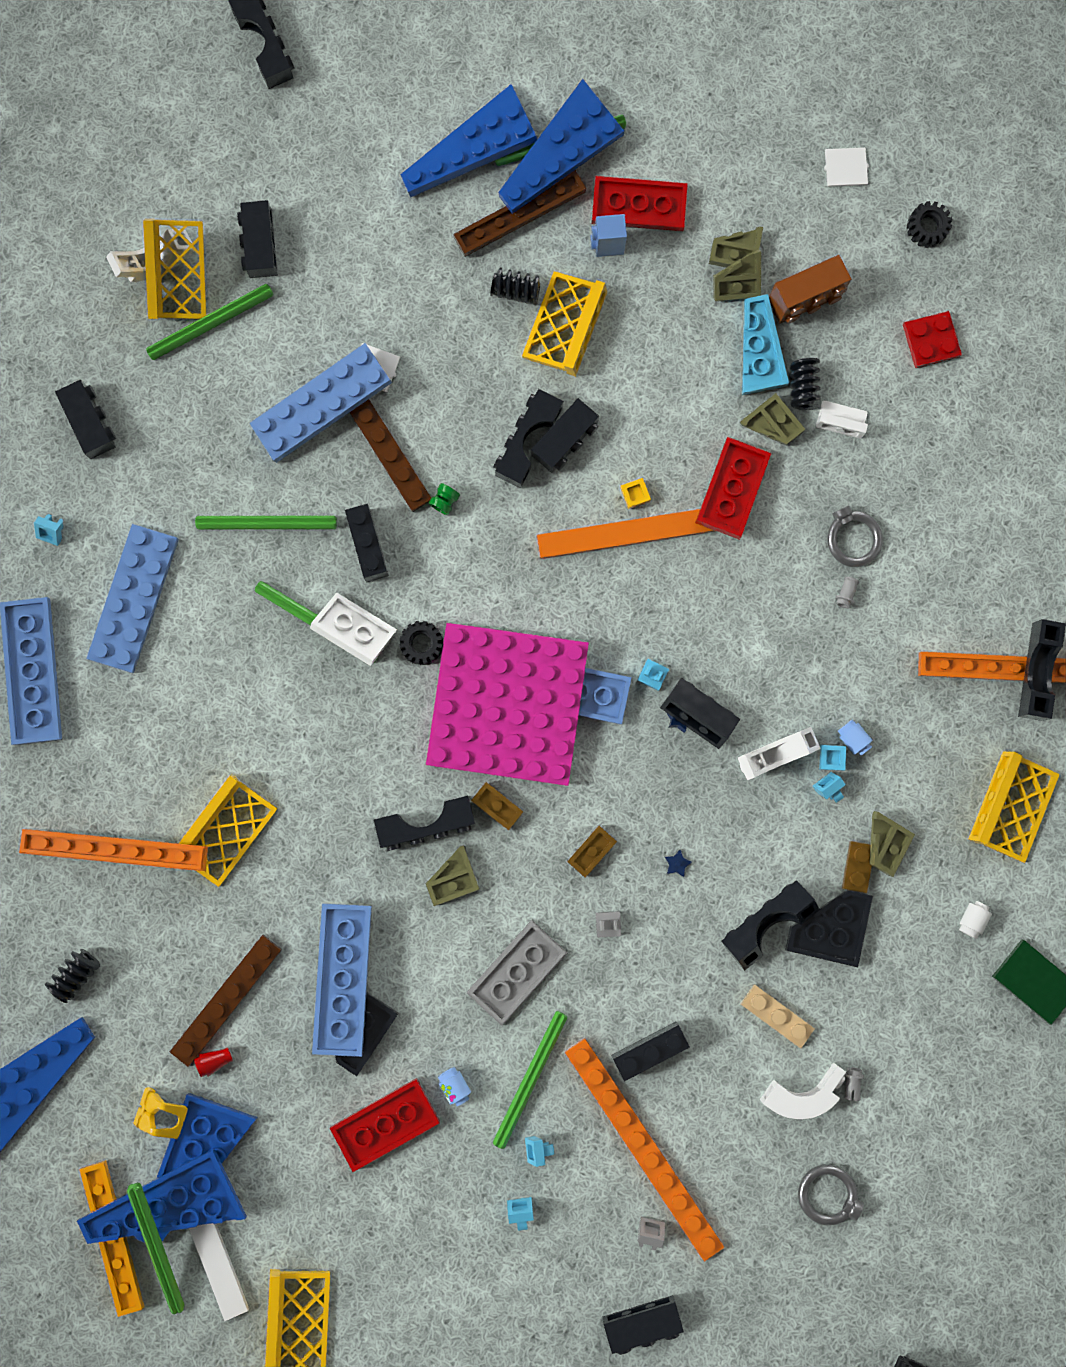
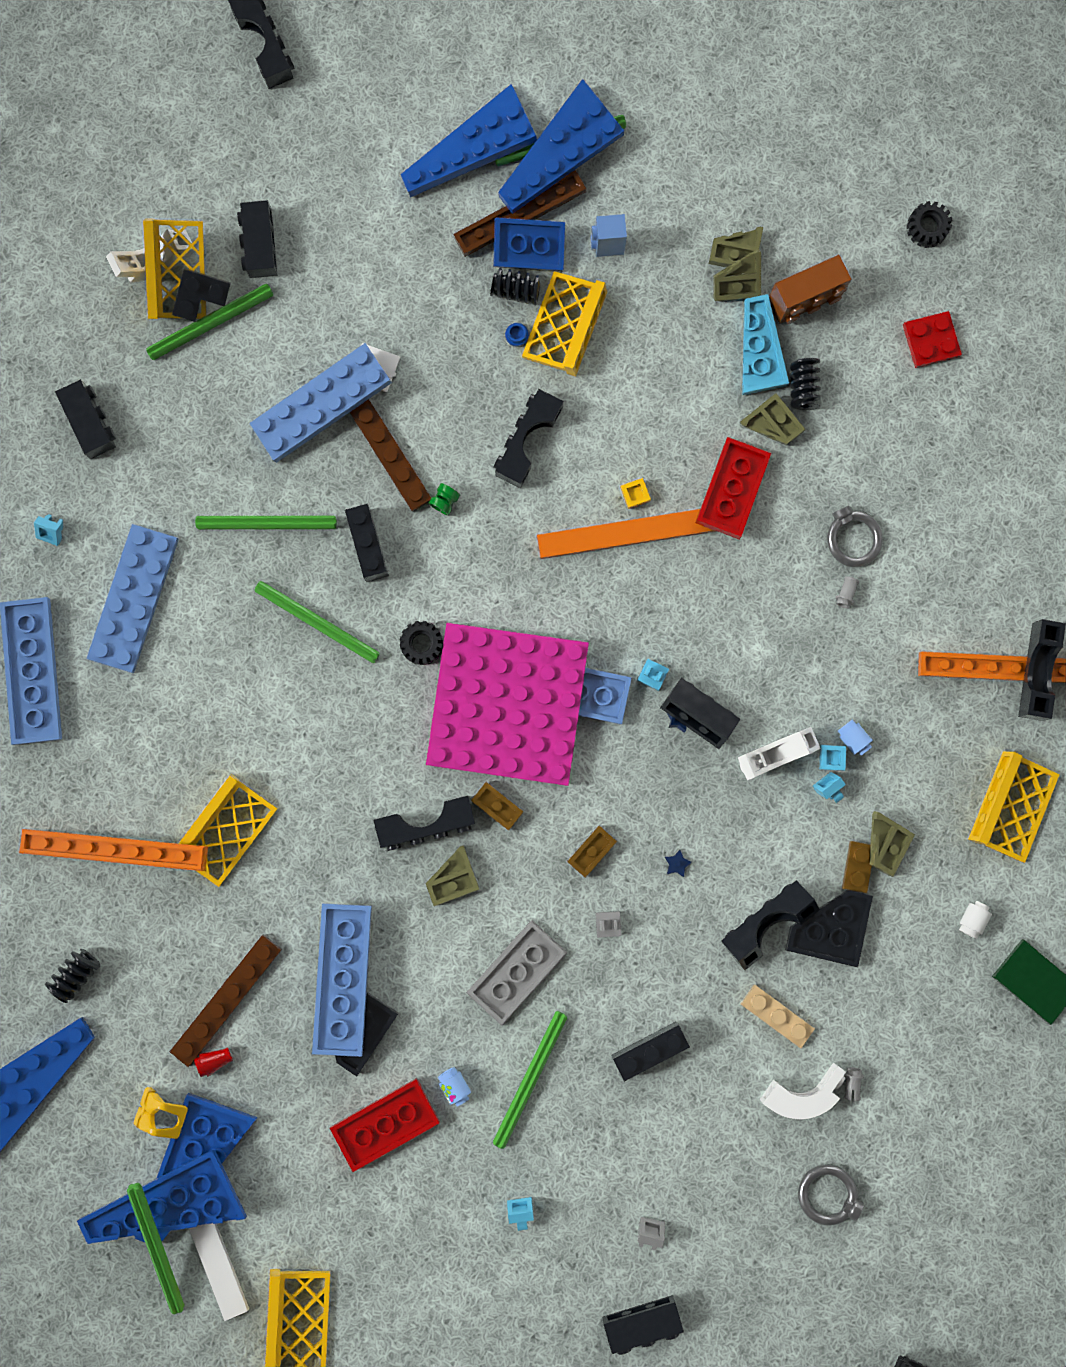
(115, 1253): light orange plate -> none
(198, 287): none -> black plate
(353, 629): white plate -> none
(516, 334): none -> blue plate
(529, 244): none -> blue plate
(537, 1150): medium azure tile -> none
(565, 436): black brick -> none
(643, 202): red plate -> none
(644, 1149): orange plate -> none
(842, 419): white panel -> none
(846, 167): white piece -> none

